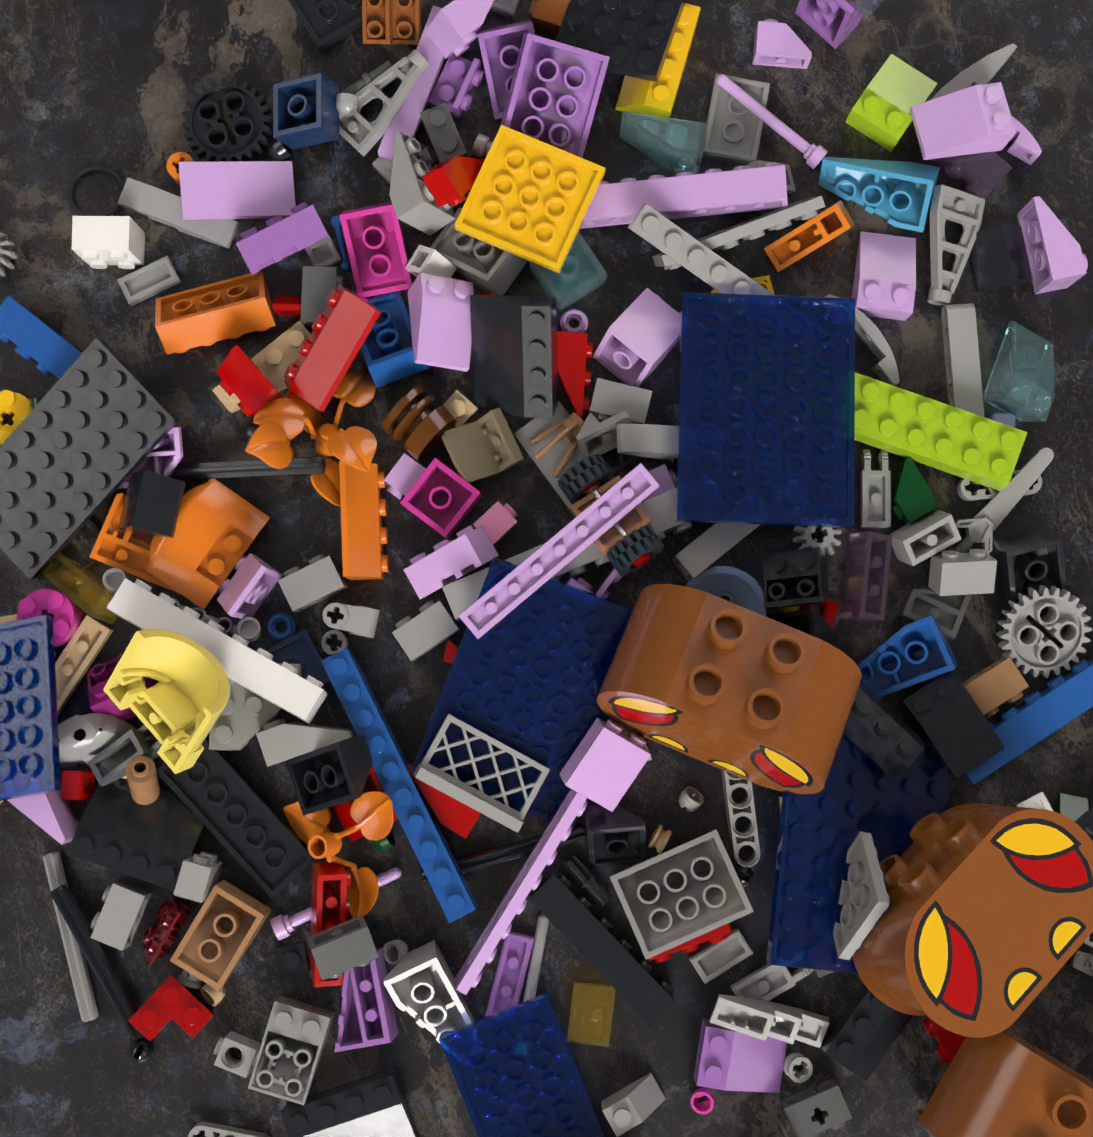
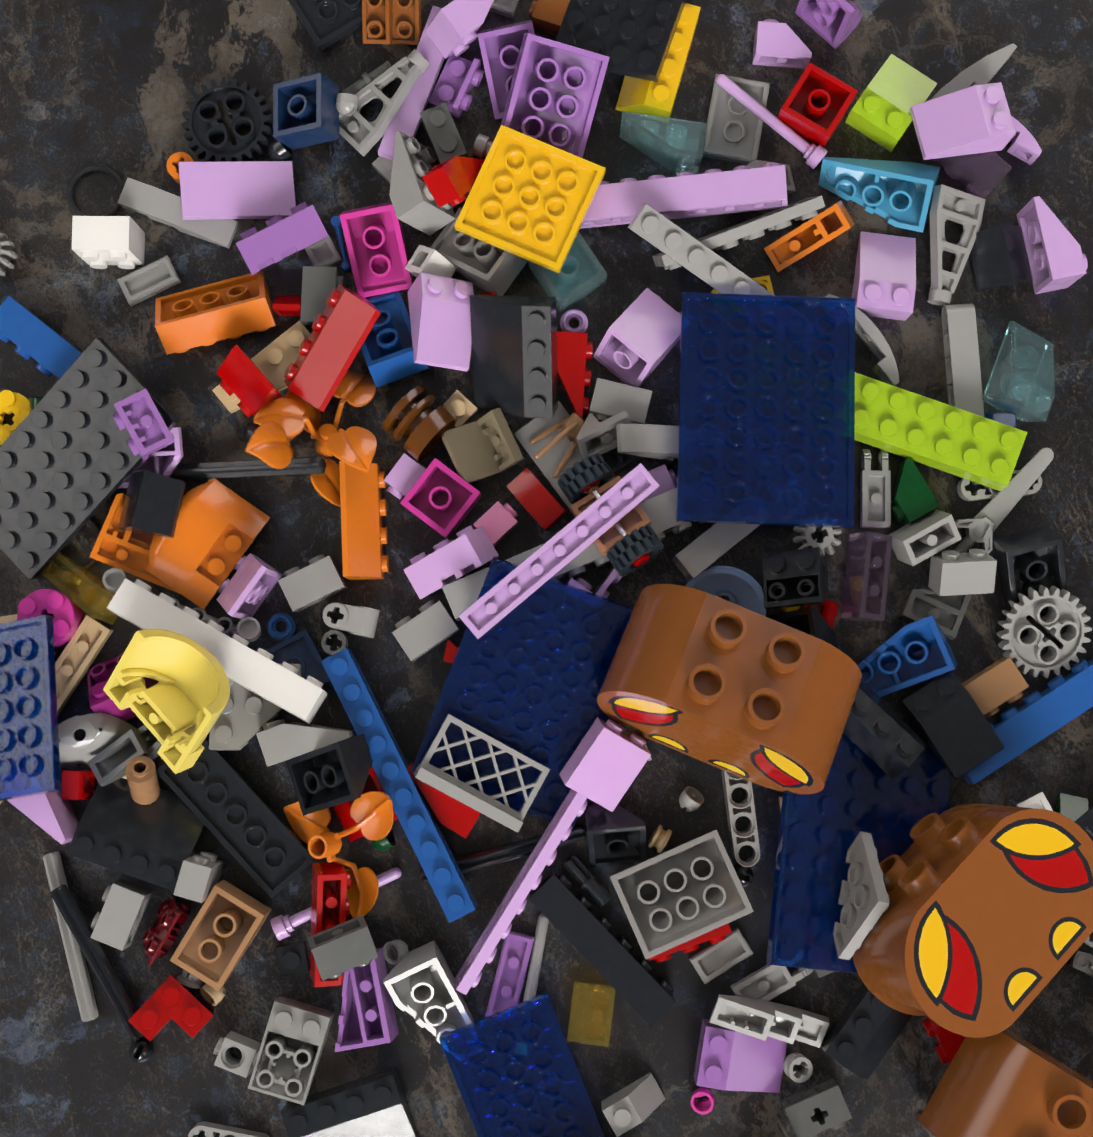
(143, 423): none -> medium lavender bracket
(536, 499): none -> red slope
(816, 105): none -> red brick

